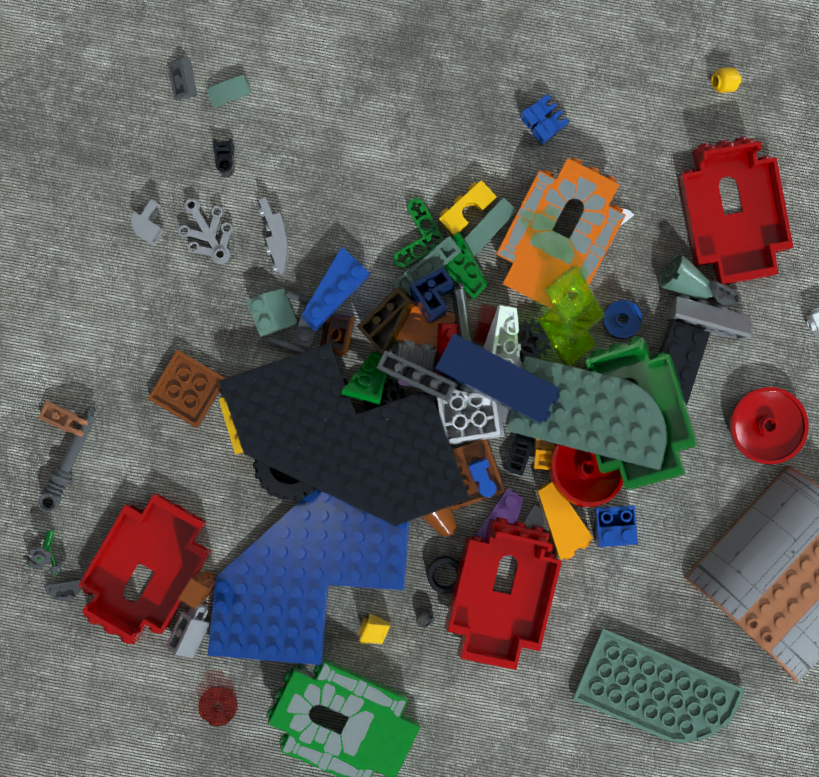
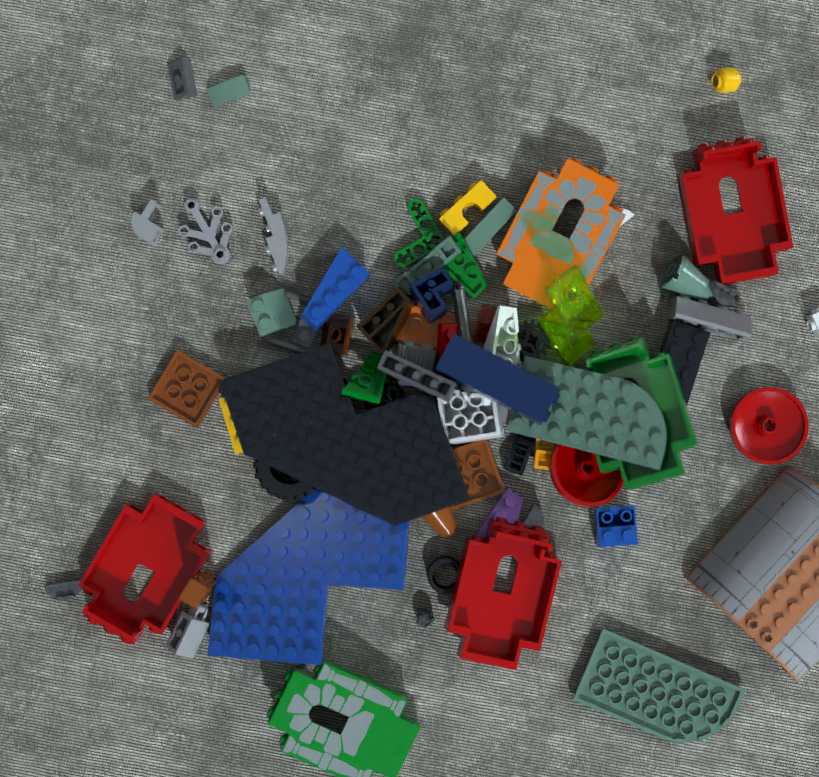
(44, 555): dark grey plant -> none
(61, 418): nougat hinge -> none
(61, 475): dark grey piece -> none
(211, 714): clear red plate -> none
(224, 153): black piece -> none
(373, 629): yellow slope -> none
(478, 473): blue legs -> none
(545, 128): blue legs -> none
(563, 522): light orange slope -> none
(632, 322): blue plate -> none

